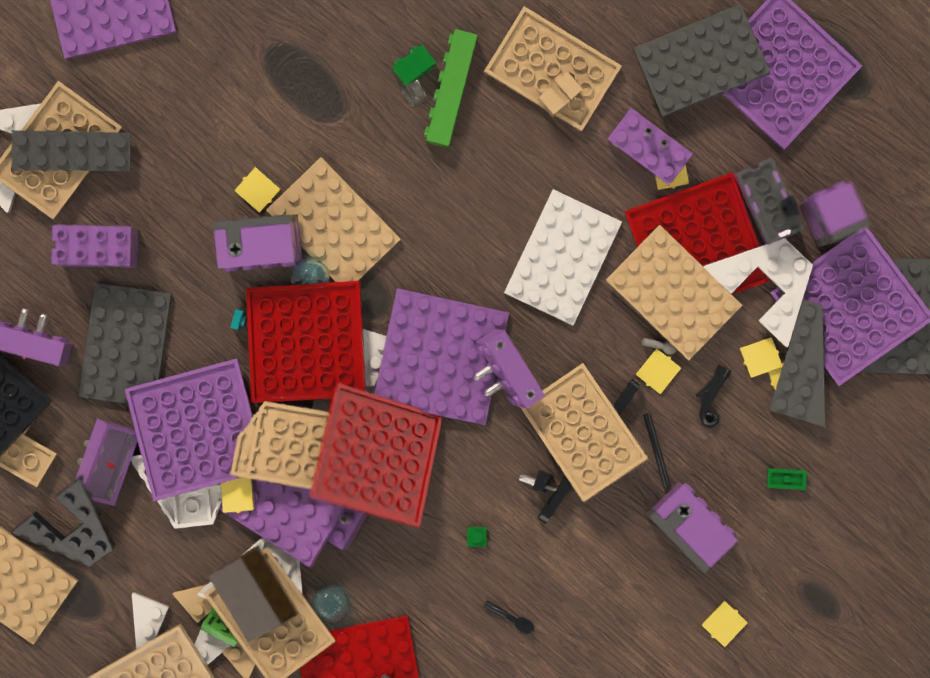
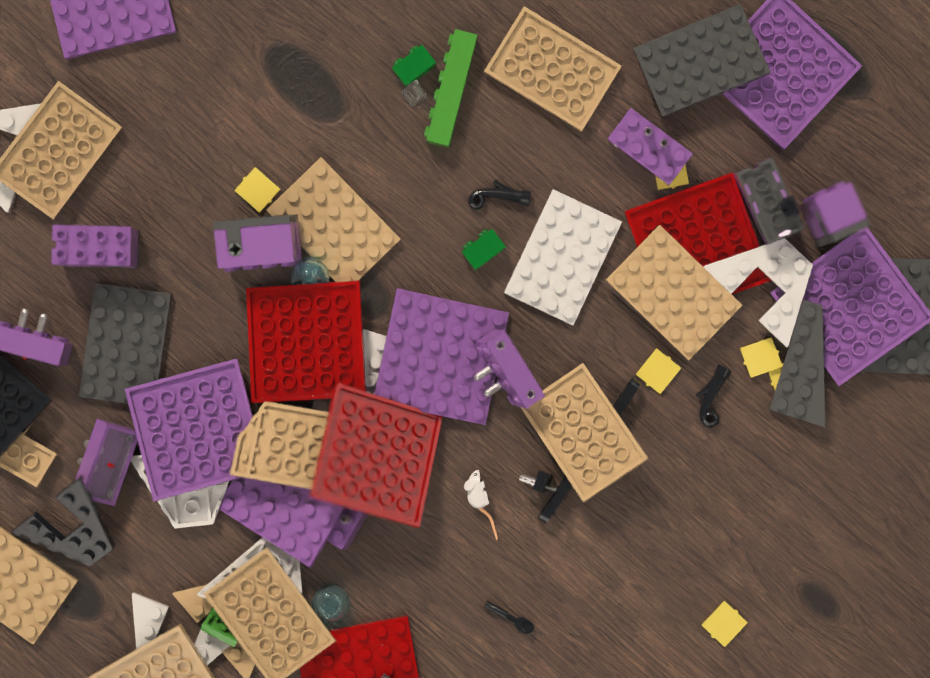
(71, 151): dark grey plate -> none
(237, 495): light yellow piece -> none
(239, 320): teal plate -> none
(253, 594): dark brown slope -> none
(476, 536): green plate -> none
(477, 495): none -> white animal
(483, 249): none -> green brick
(502, 192): none -> black plant
(559, 94): tan brick -> none
(657, 451): black bar -> none
(665, 346): light grey bar -> none
(696, 529): medium lavender piece -> none
(786, 478): green plate -> none

